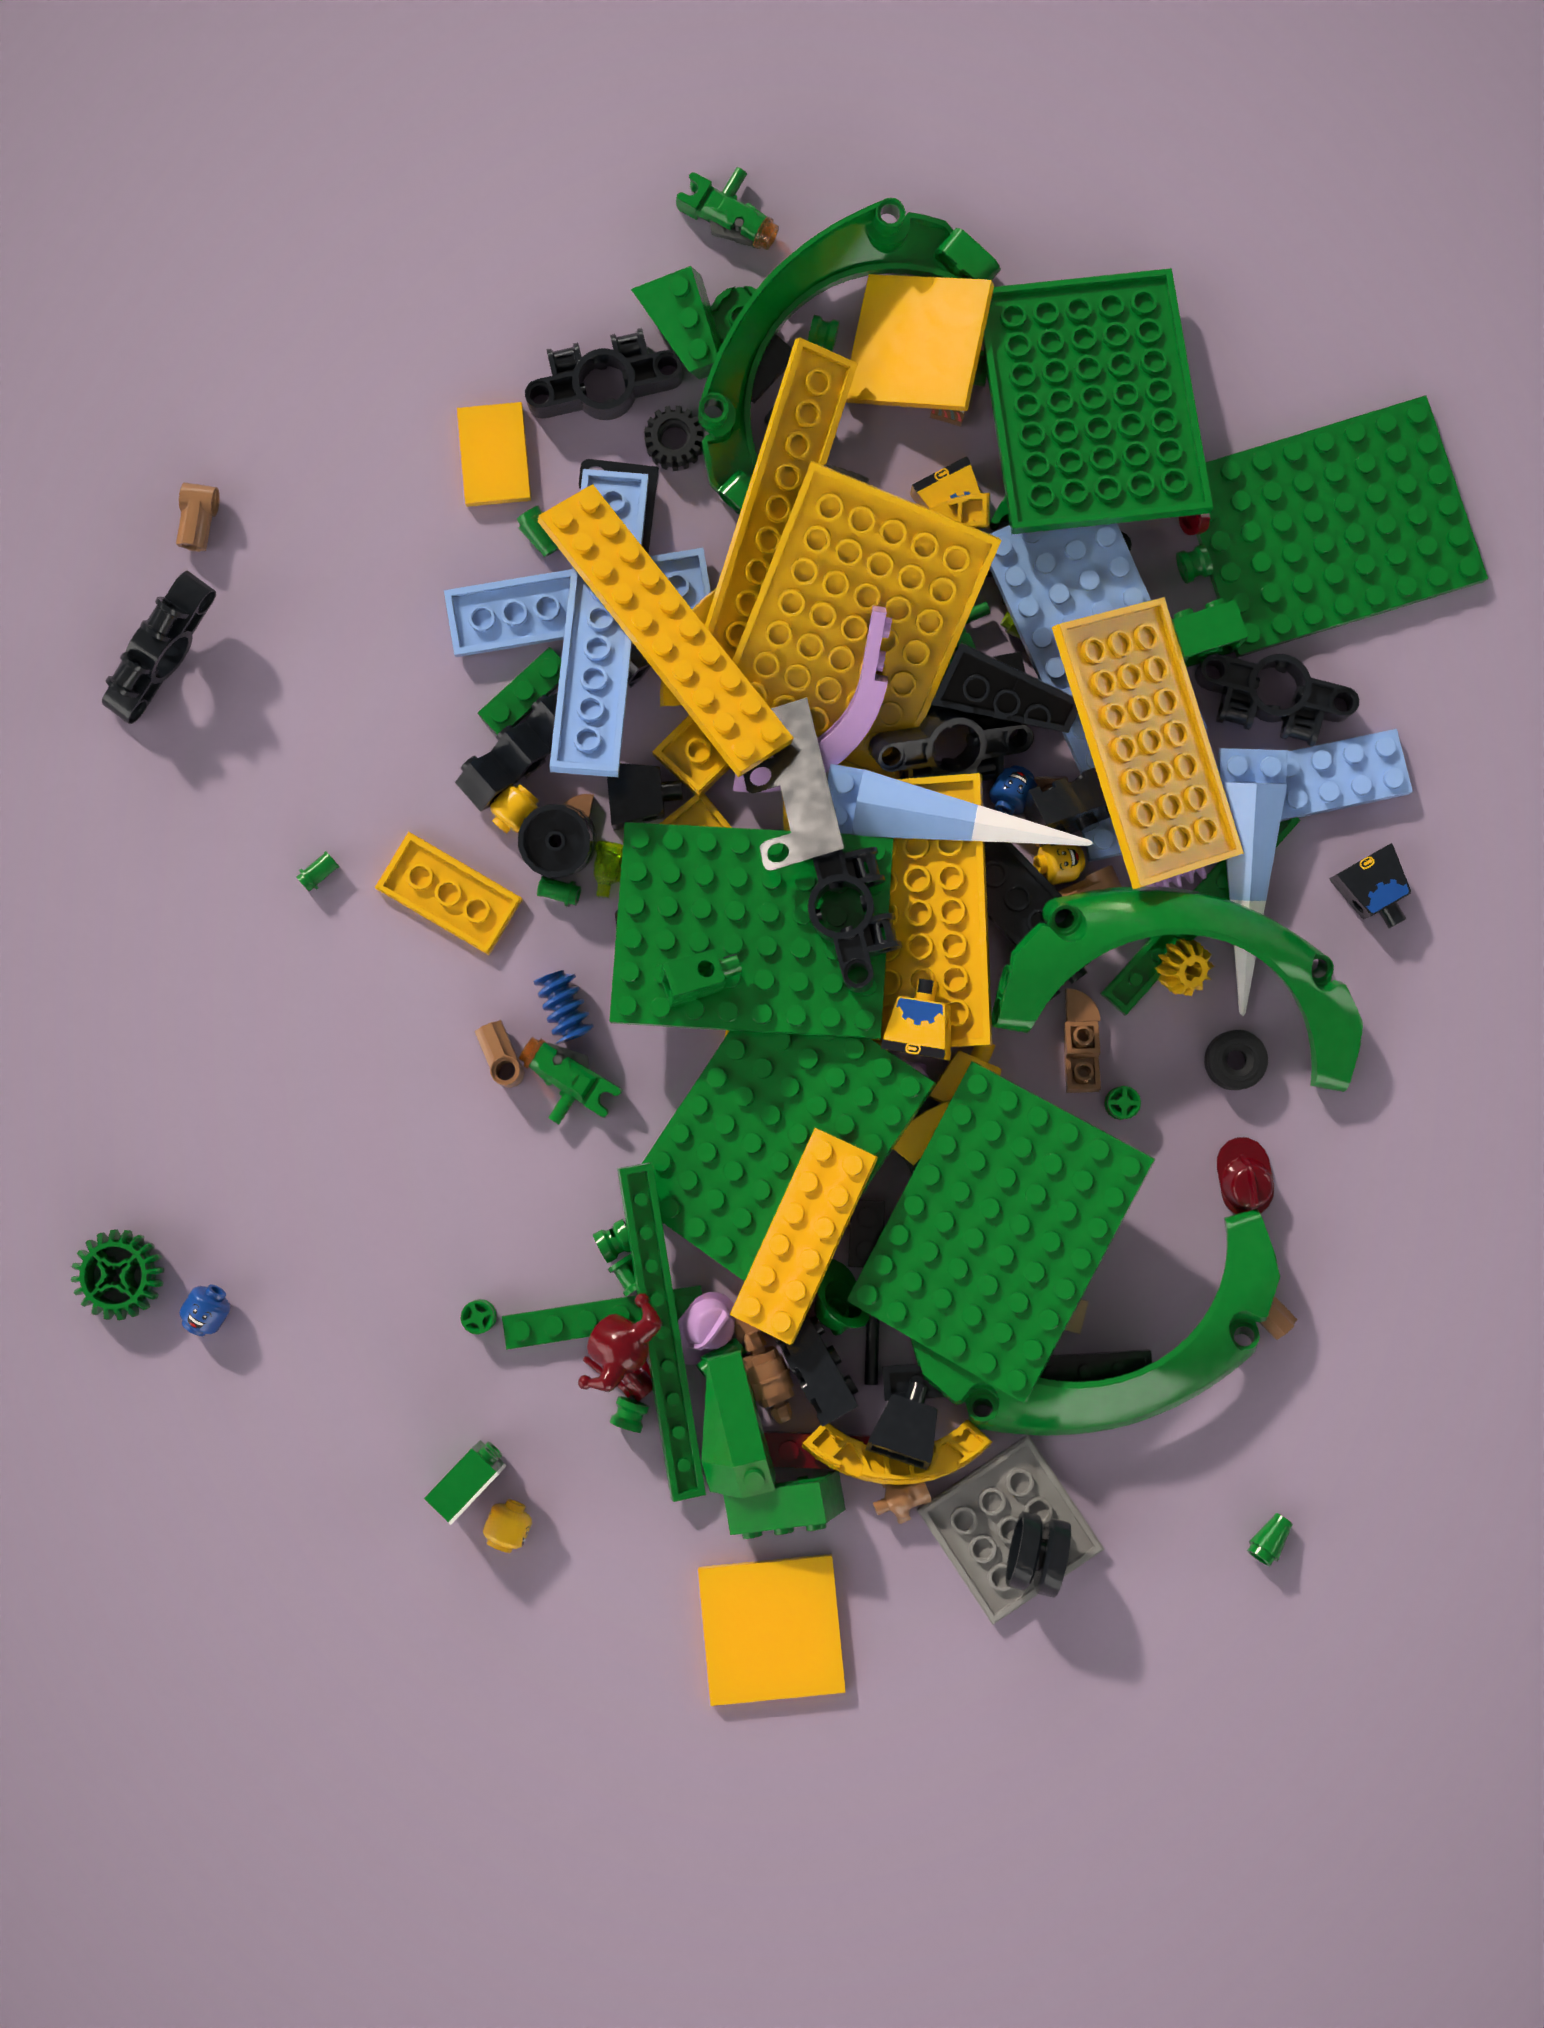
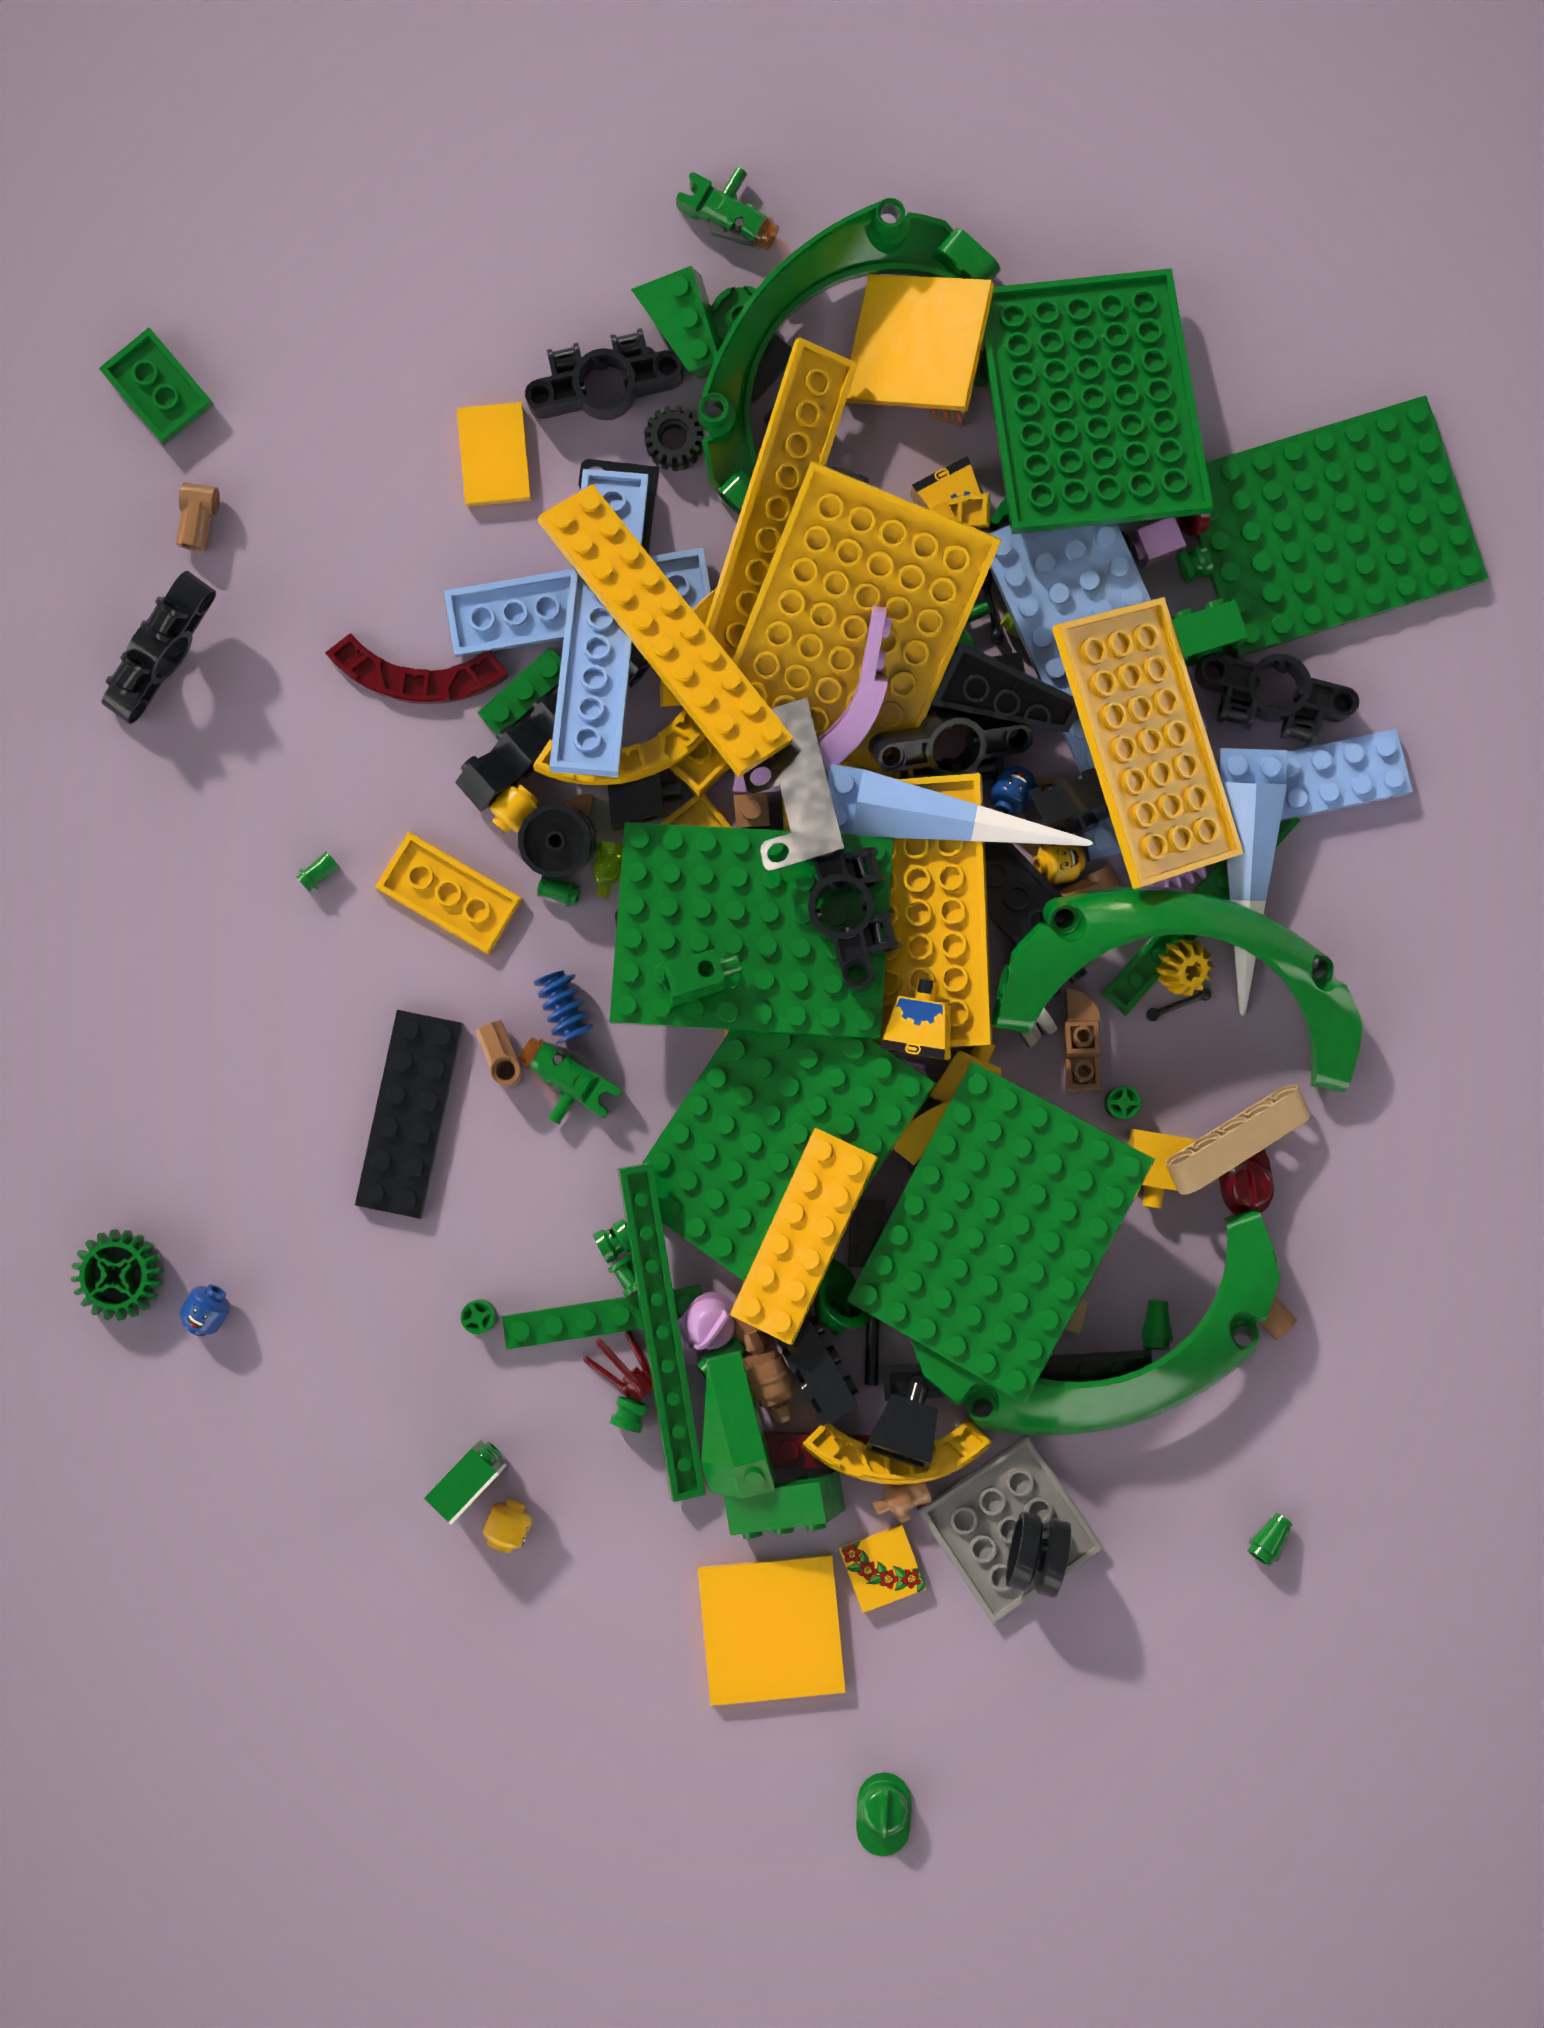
(156, 386): none -> green plate
(409, 1114): none -> black plate
(412, 684): none -> dark red tile
(535, 533): green cone -> none
(620, 1346): dark red piece -> none
(638, 759): none -> yellow tile
(752, 811): none -> medium nougat brick
(823, 332): green wheel -> none
(882, 1568): none -> yellow tile
(883, 1814): none -> green piece
(997, 635): none -> black hinge
(1043, 1026): none -> light grey wheel
(1153, 1013): none -> black hinge
(1157, 542): none -> lavender brick
(1157, 1326): none -> green cone
(1161, 1148): none -> yellow torso
(1238, 1139): none -> tan beam
(1255, 1060): black tyre -> none
(1375, 885): black torso -> none

